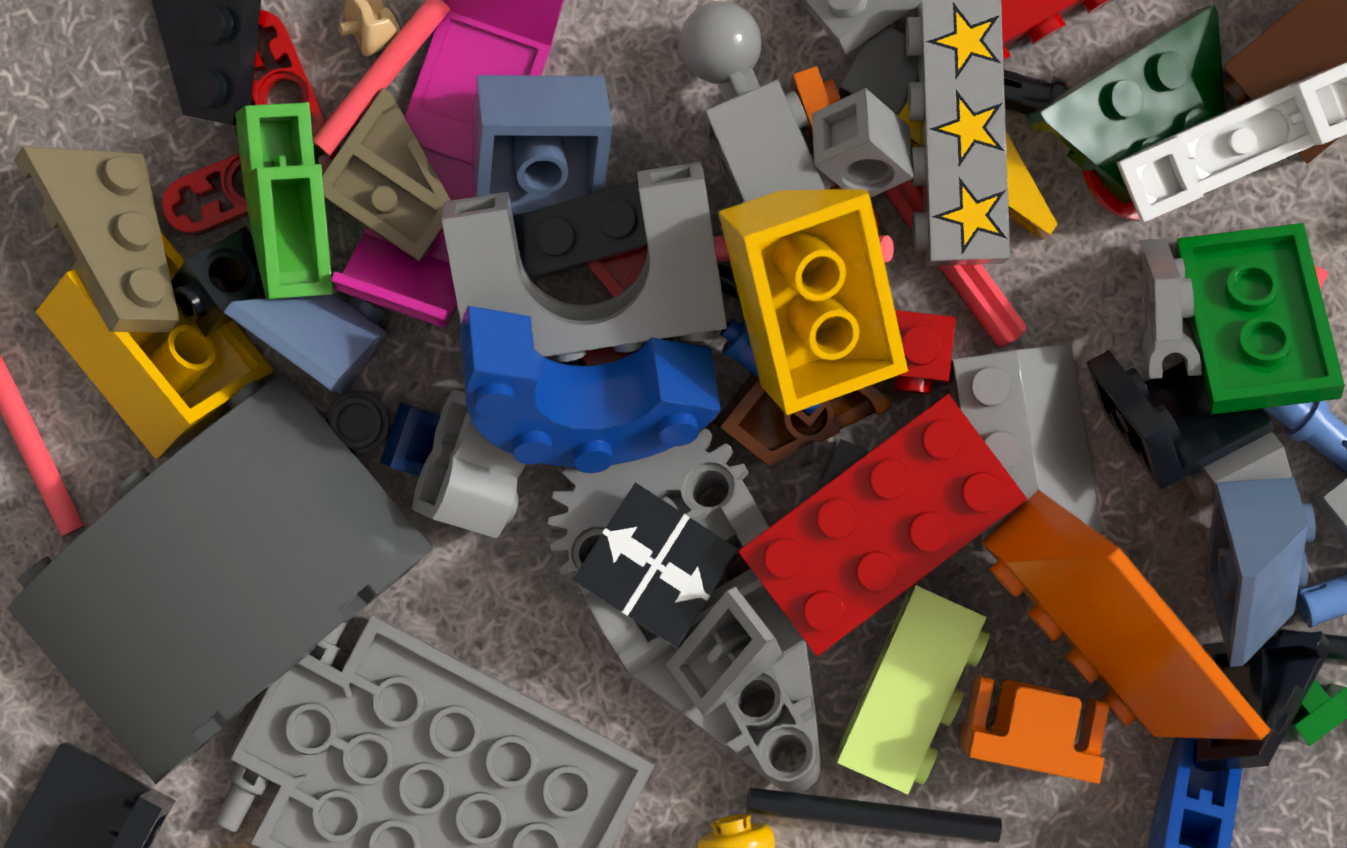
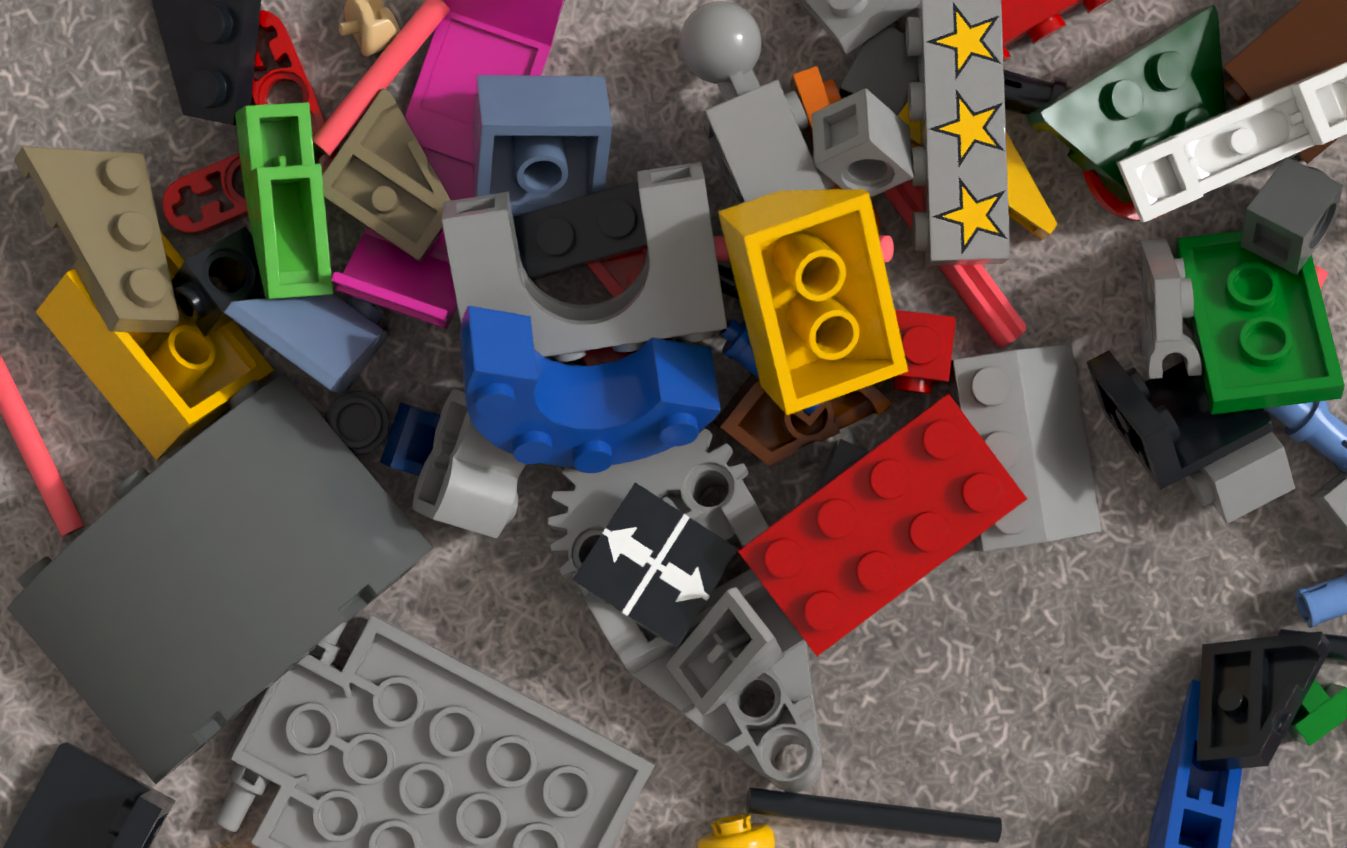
(912, 690): yellowish green brick -> none
(1035, 729): orange panel -> none
(1116, 626): orange slope -> none
(1256, 560): sand blue slope -> none
(1291, 215): none -> dark grey brick

